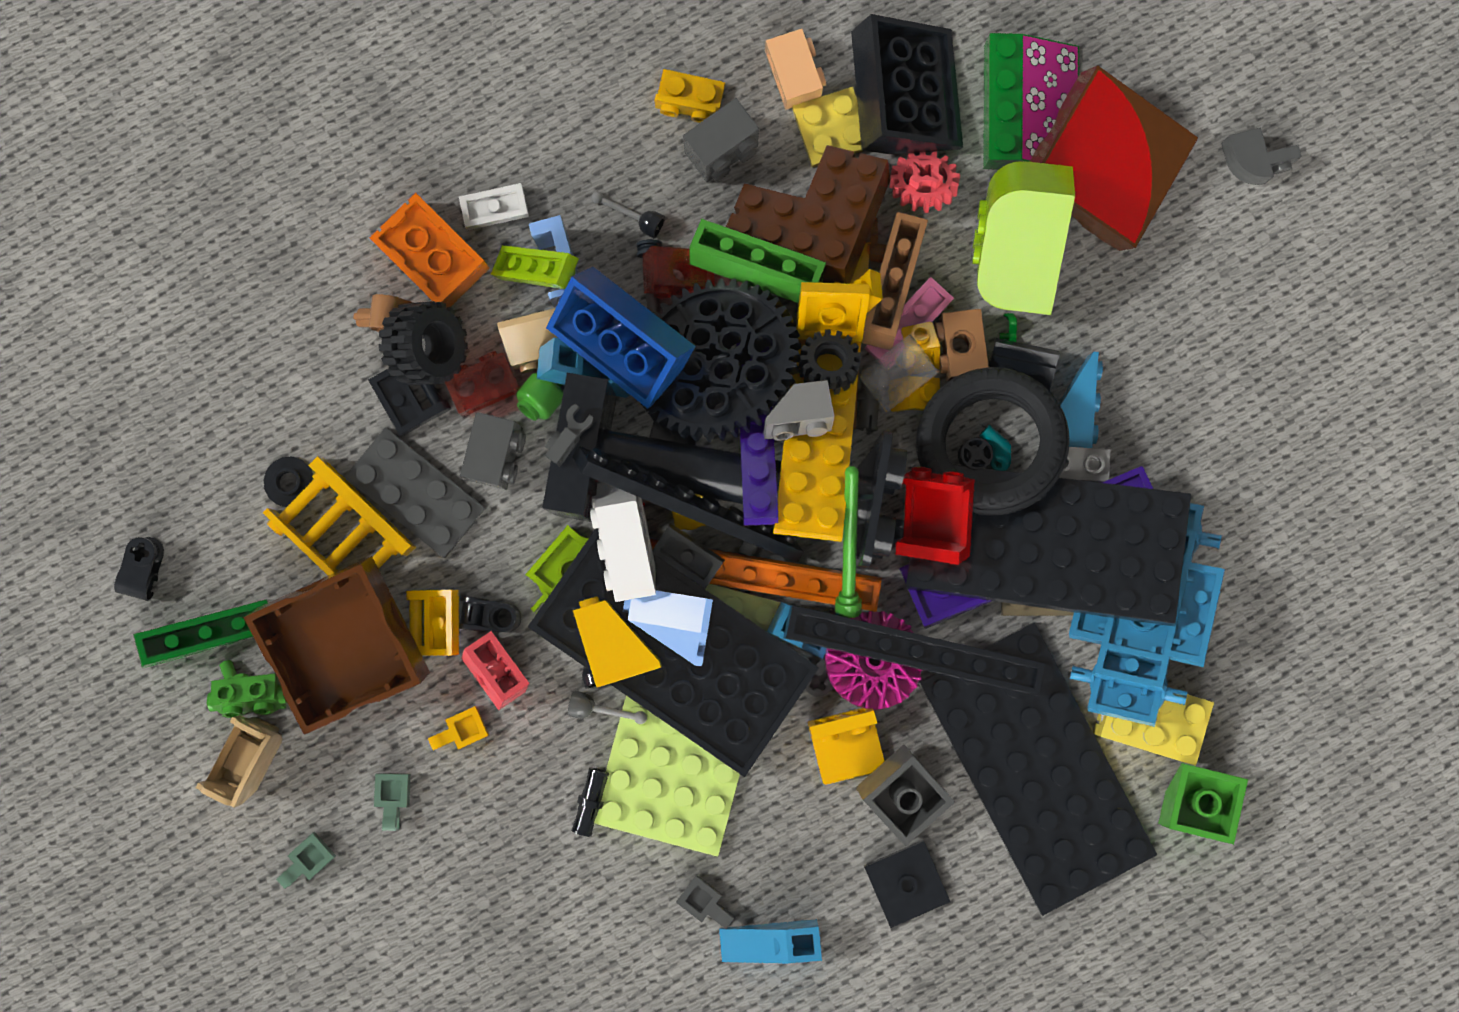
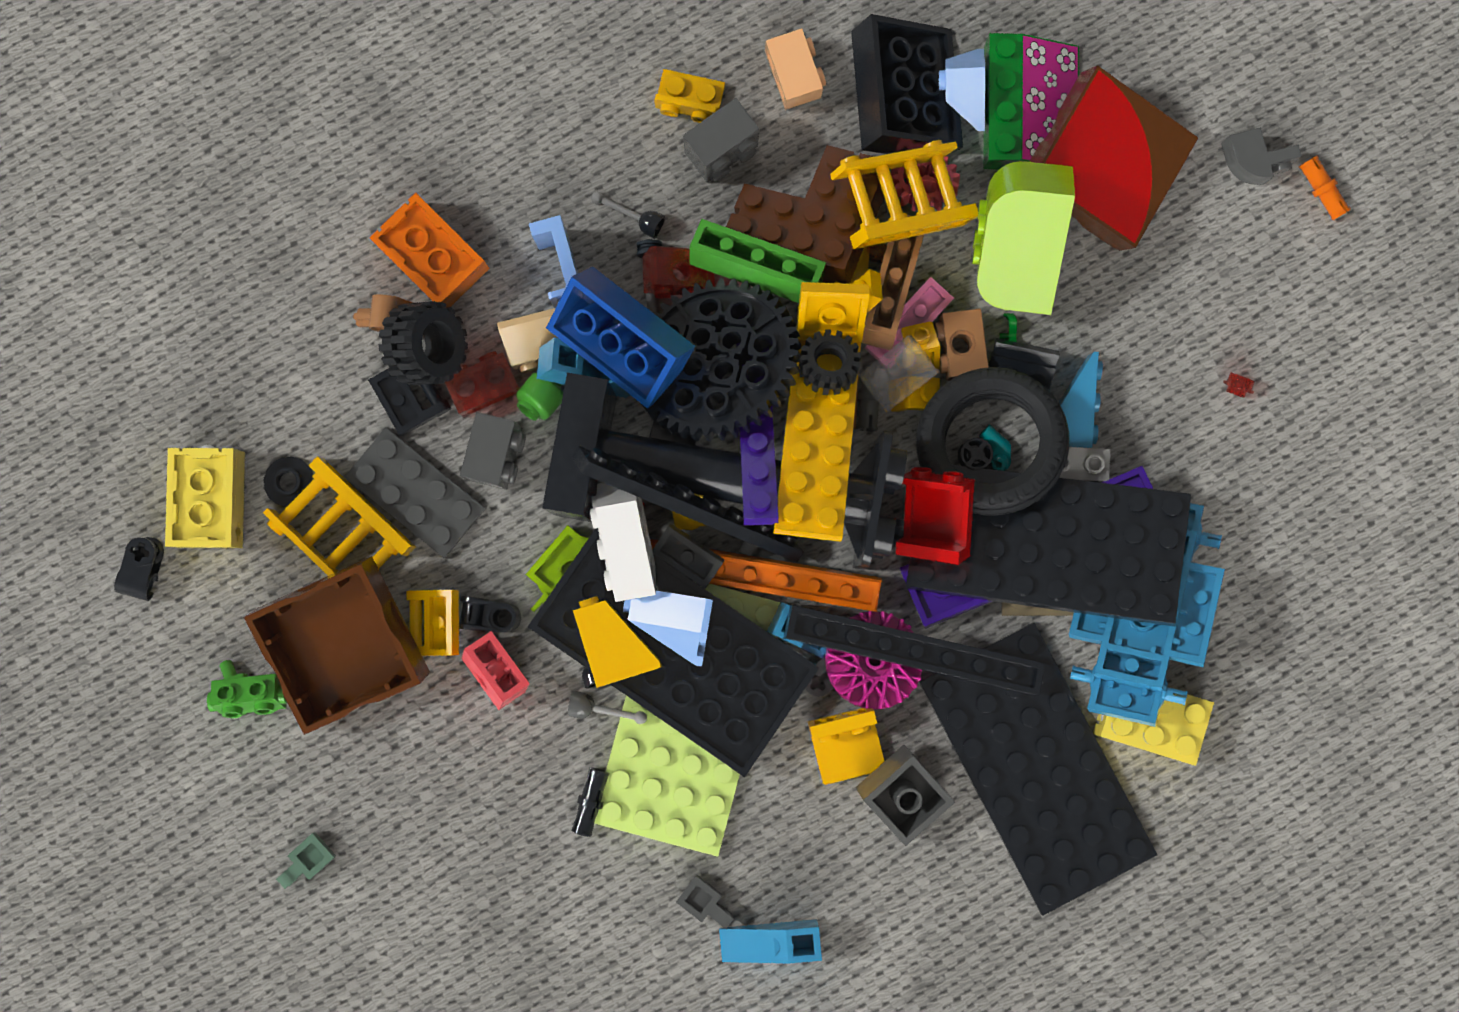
(194, 635): green slope -> none
(205, 497): none -> light yellow piece
(242, 761): tan piece -> none
(391, 793): sand green plate -> none
(463, 729): yellow plate -> none
(493, 206): white plate -> none
(535, 266): lime plate -> none
(563, 443): dark grey plate -> none
(801, 411): light grey slope -> none
(830, 122): light yellow plate -> none
(848, 602): bright green piece -> none
(899, 224): none -> yellow fence
(907, 883): black plate -> none
(966, 86): none -> light blue slope
(1204, 803): bright green slope -> none
(1239, 385): none -> clear red plate
(1324, 187): none -> orange pin

